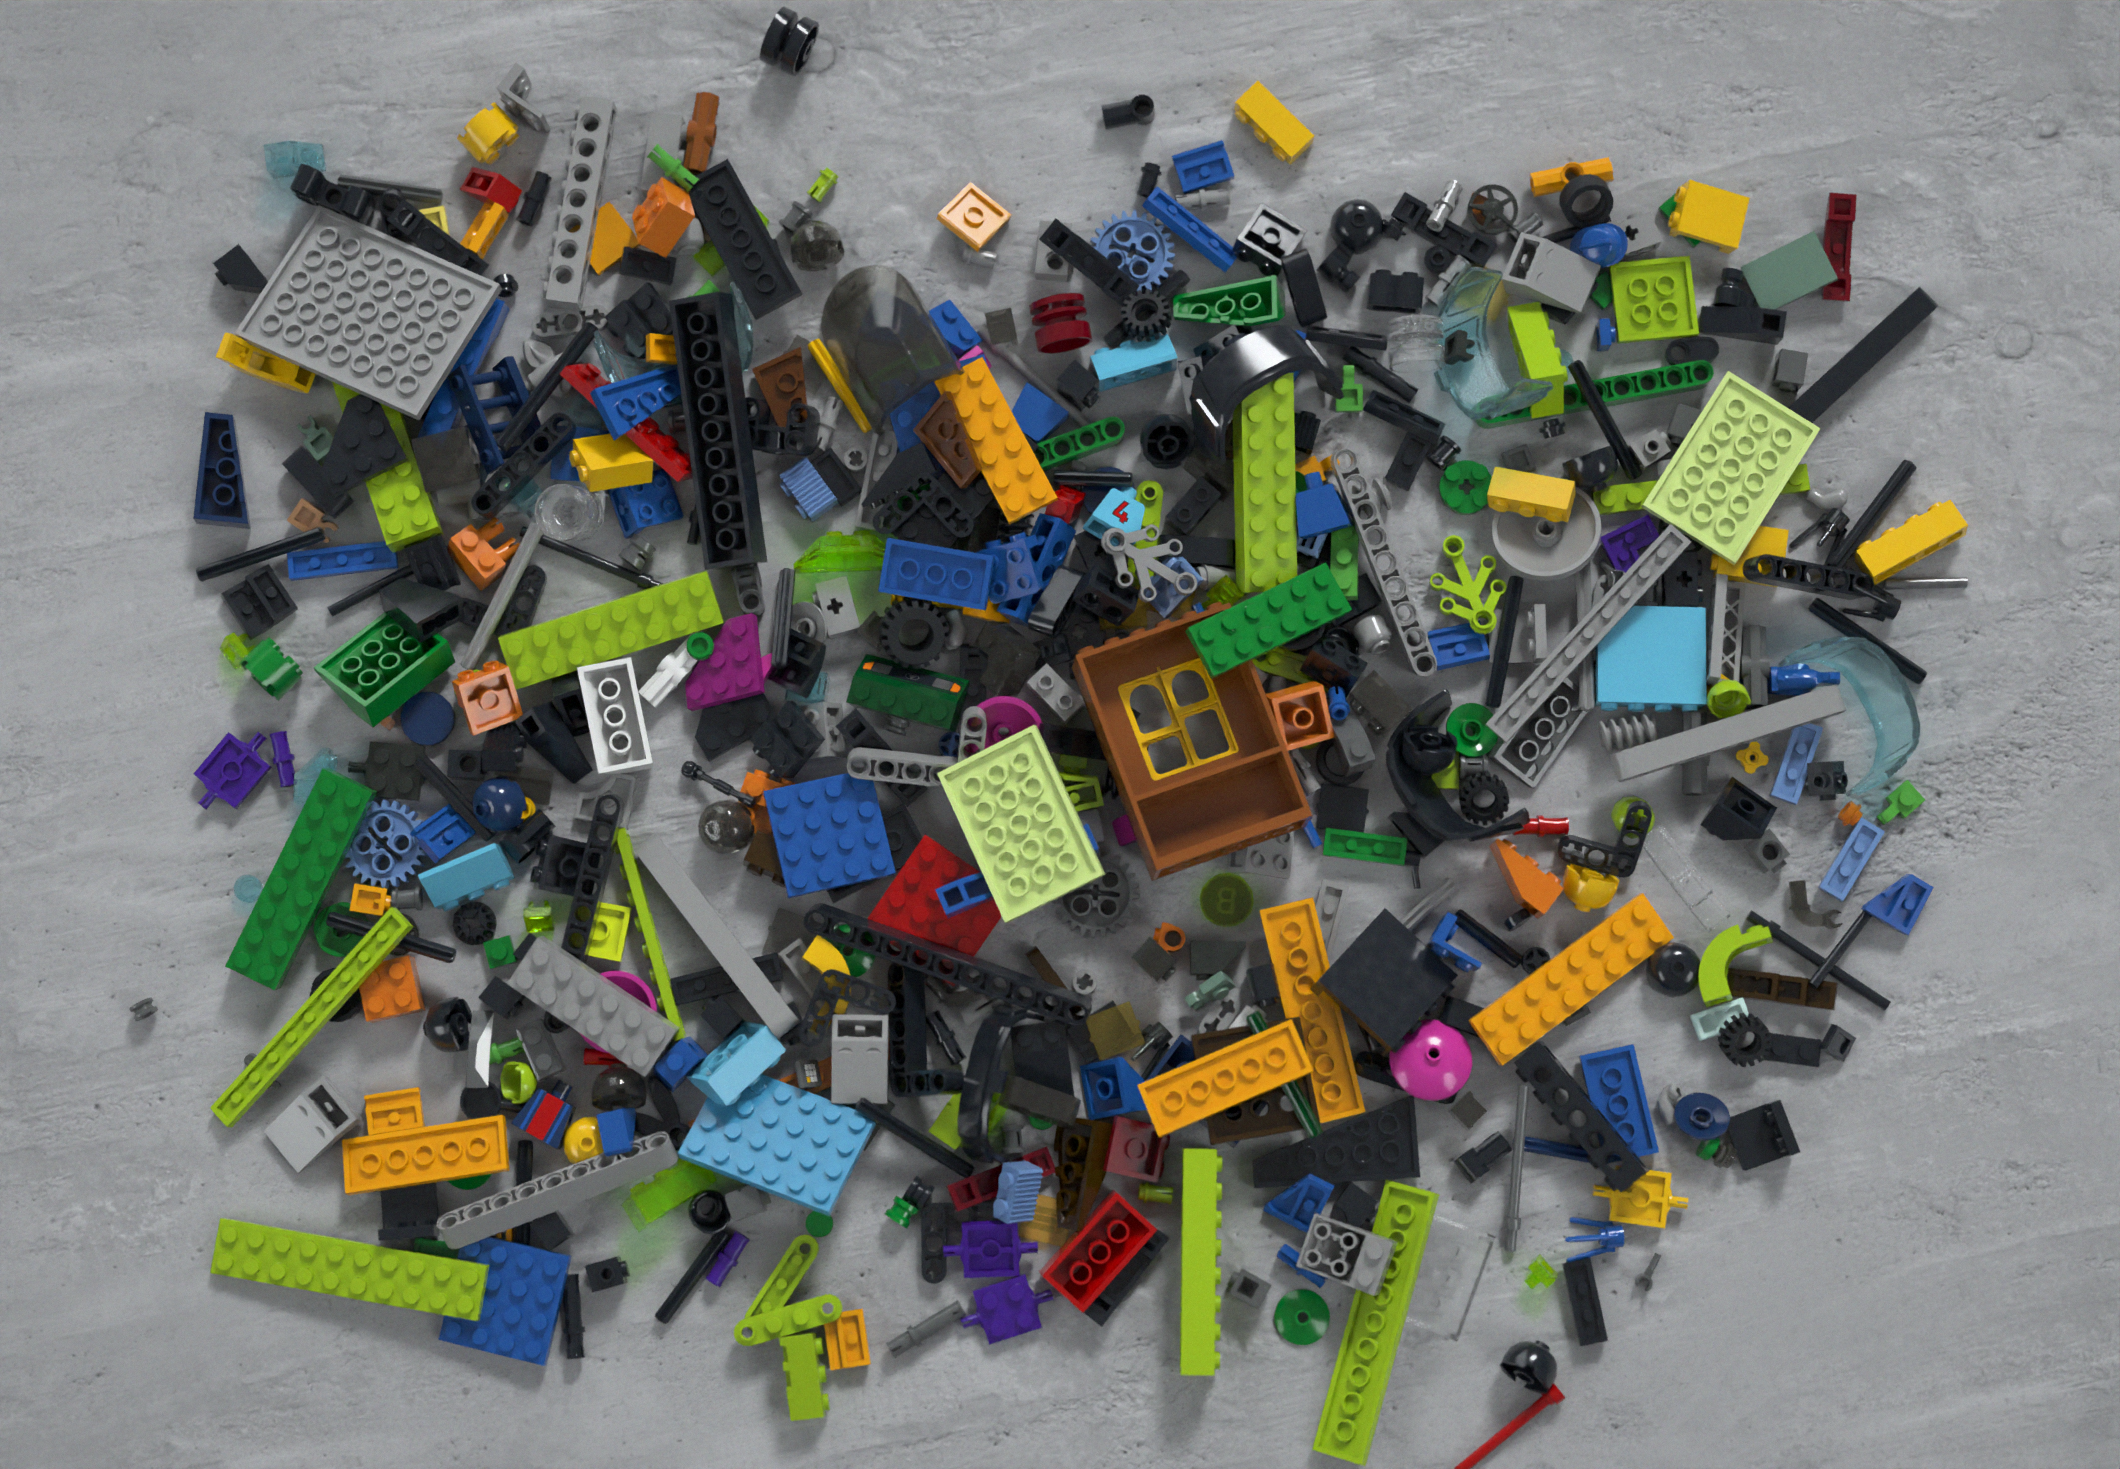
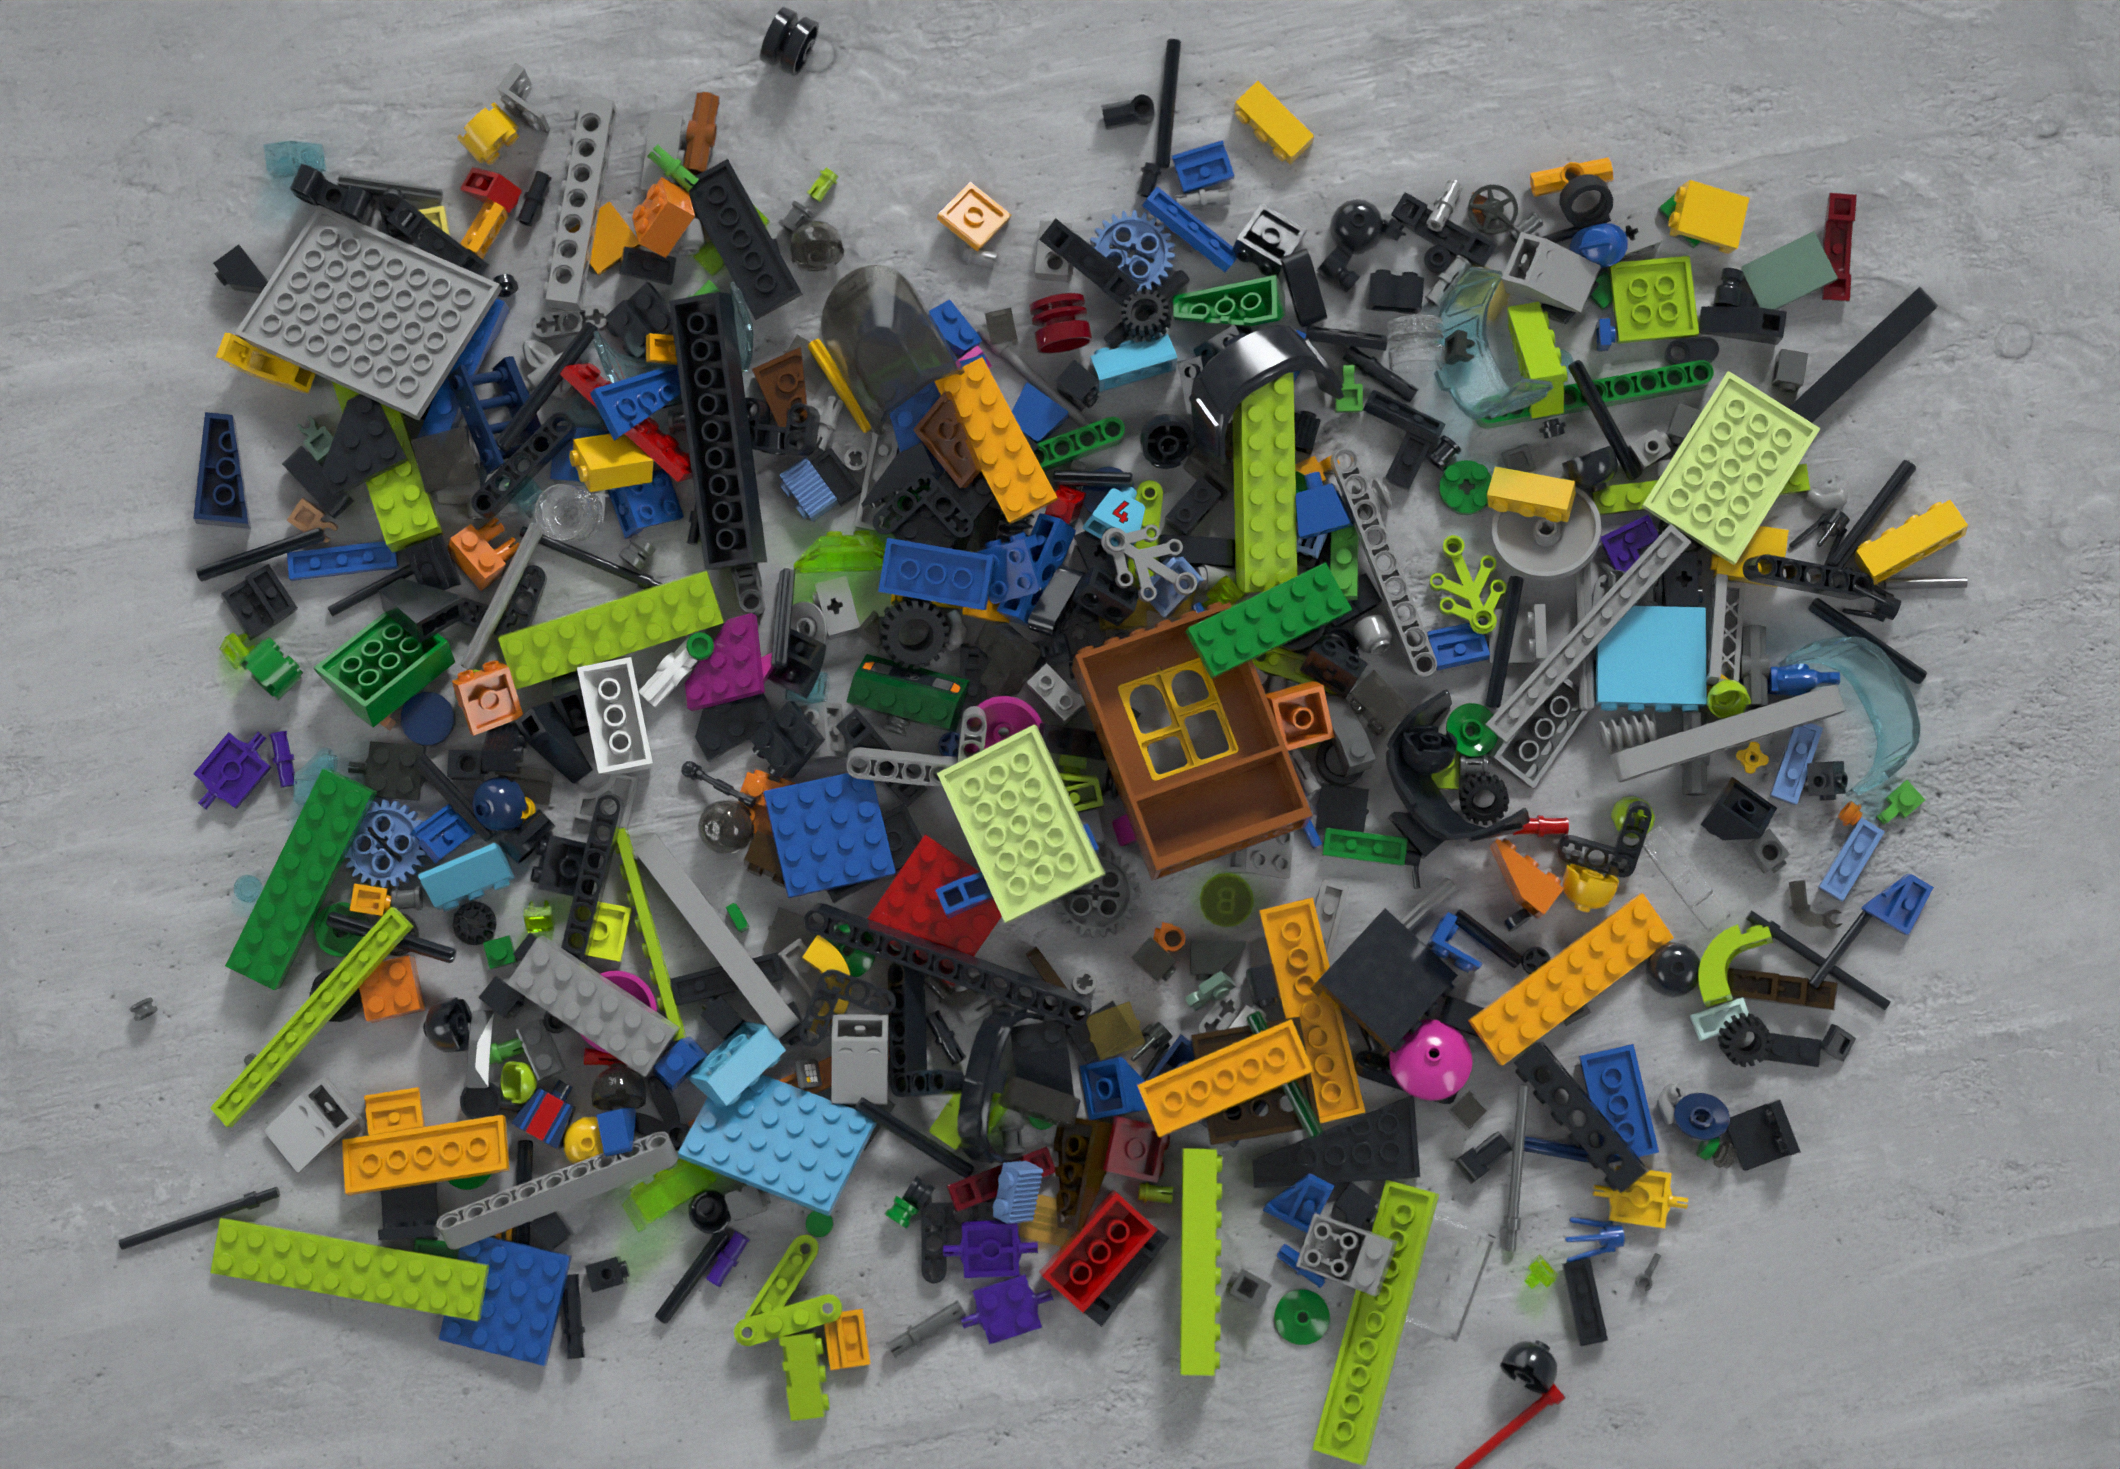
(250, 1201): none -> black bar
(738, 917): none -> green tile
(1168, 103): none -> black axle
(1338, 706): blue pin -> none

